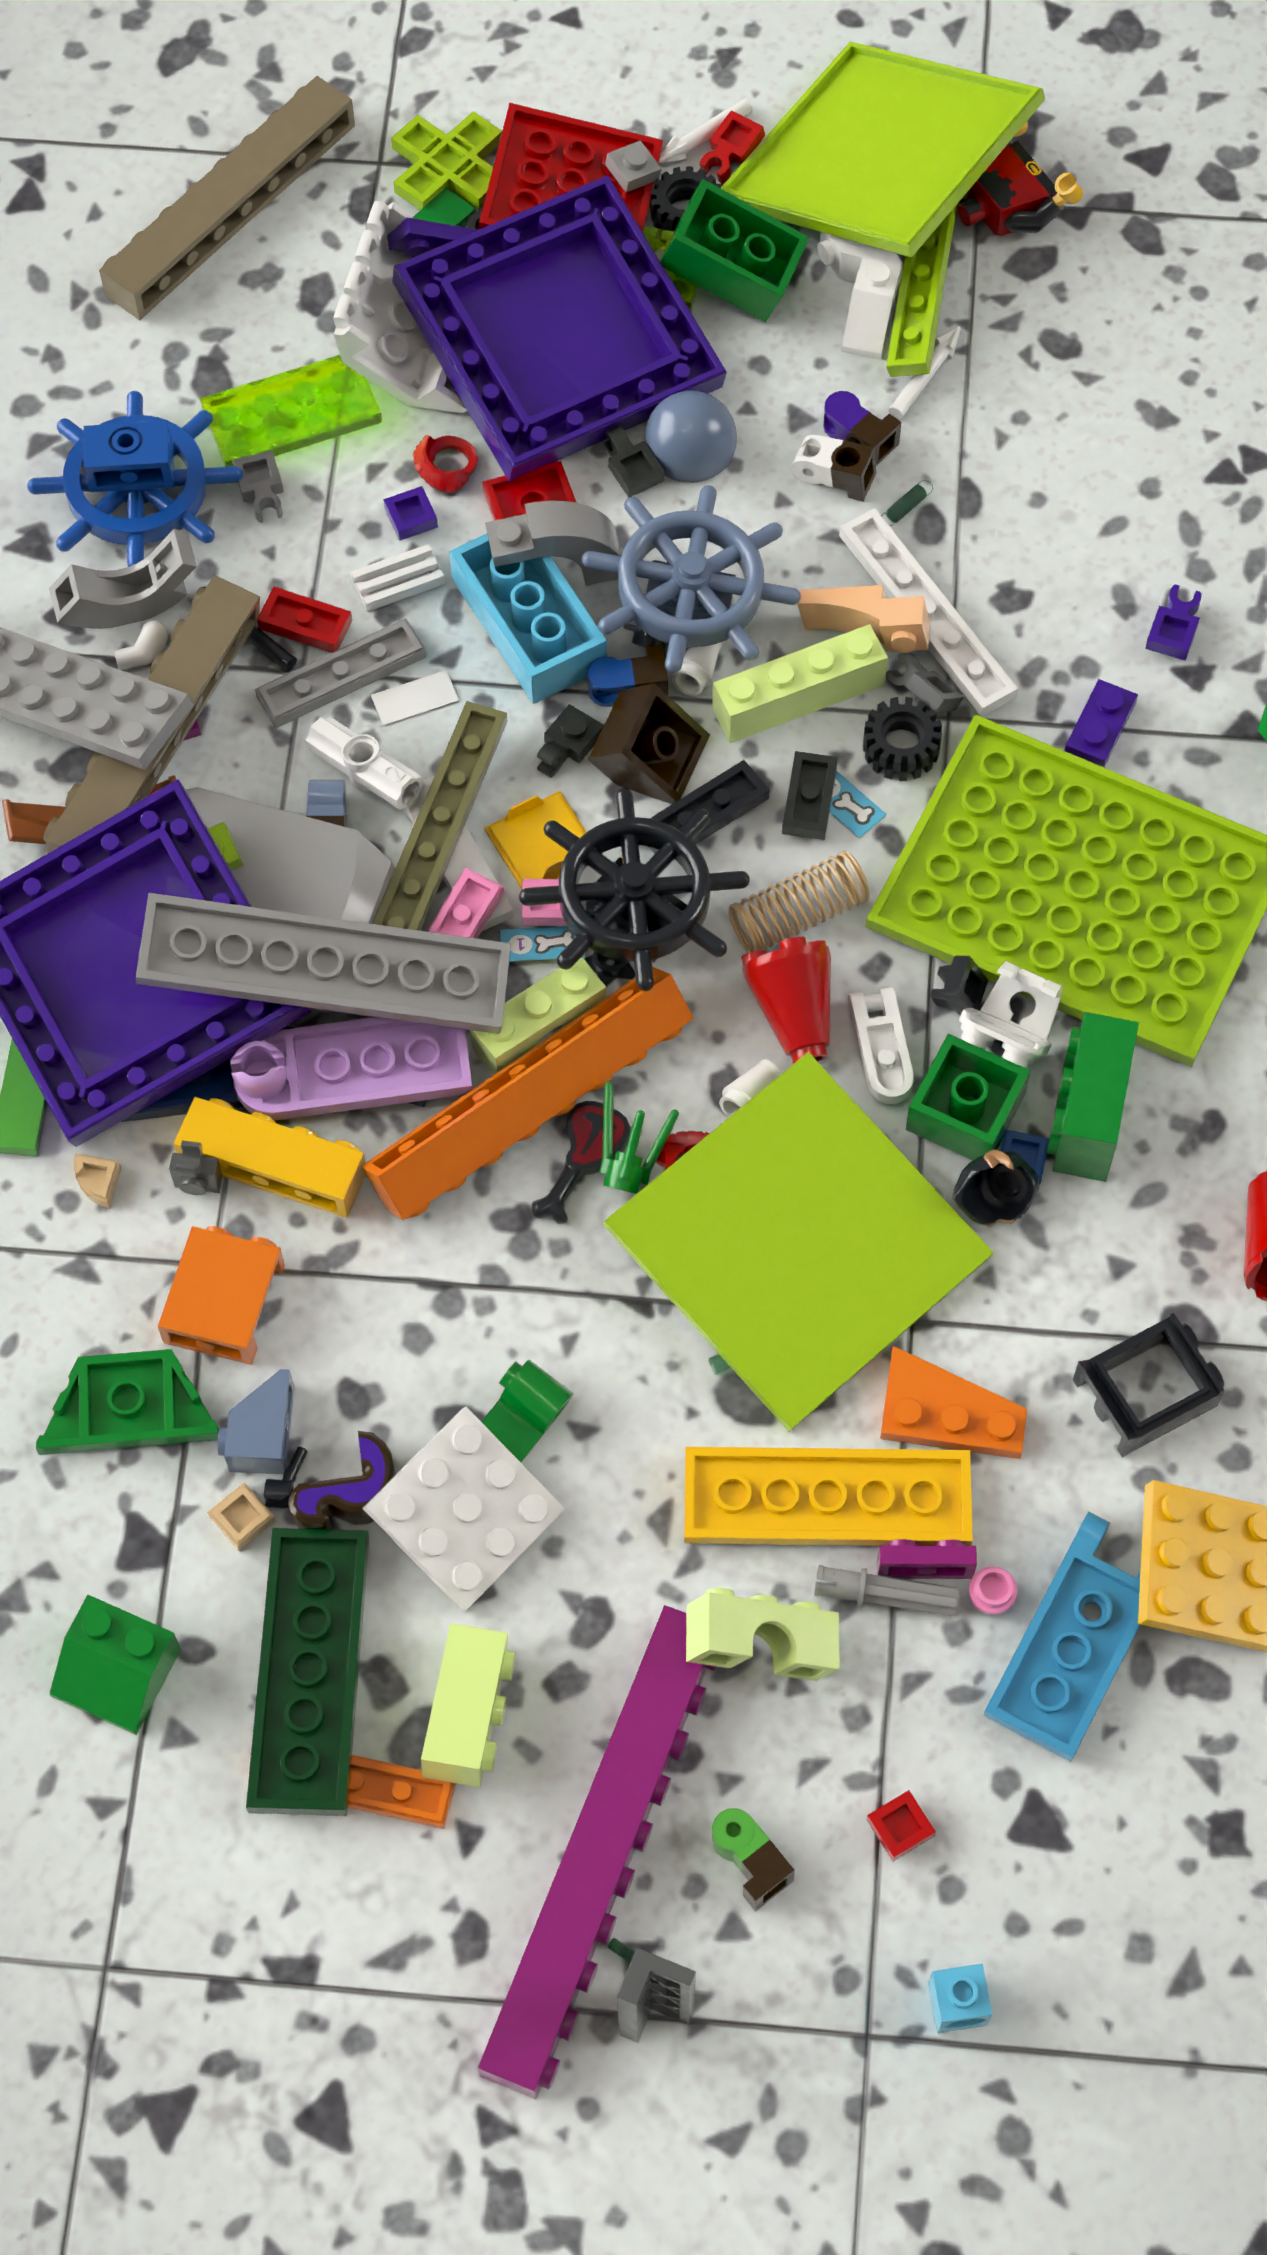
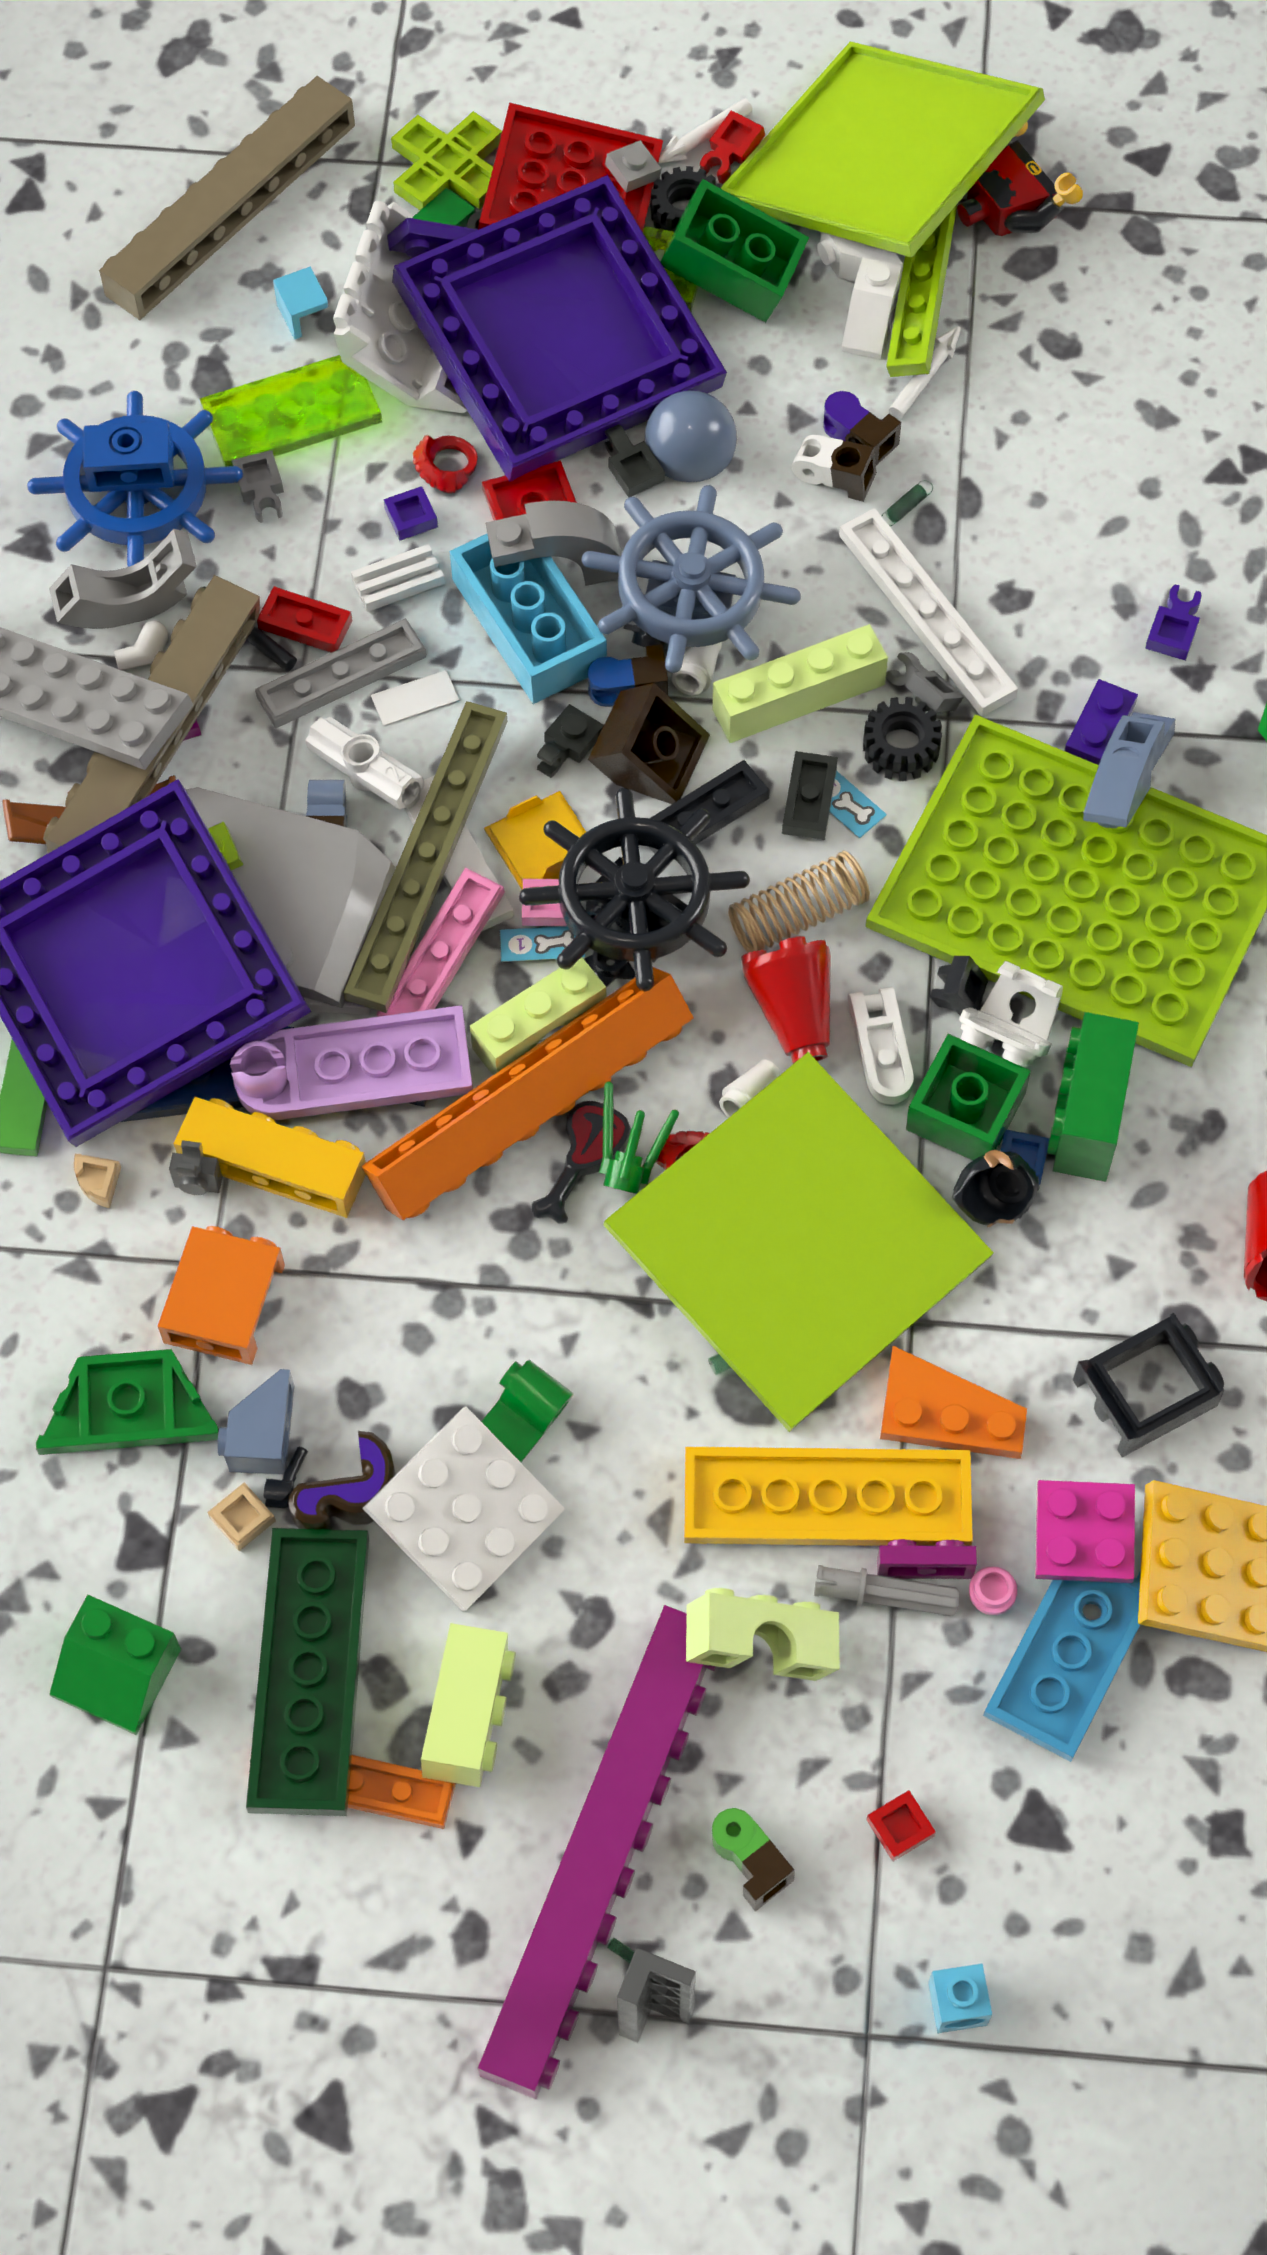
(297, 297): none -> medium azure panel
(323, 963): light grey plate -> none
(897, 622): light nougat slope -> none
(1085, 1531): none -> dark pink plate
(1127, 768): none -> sand blue slope

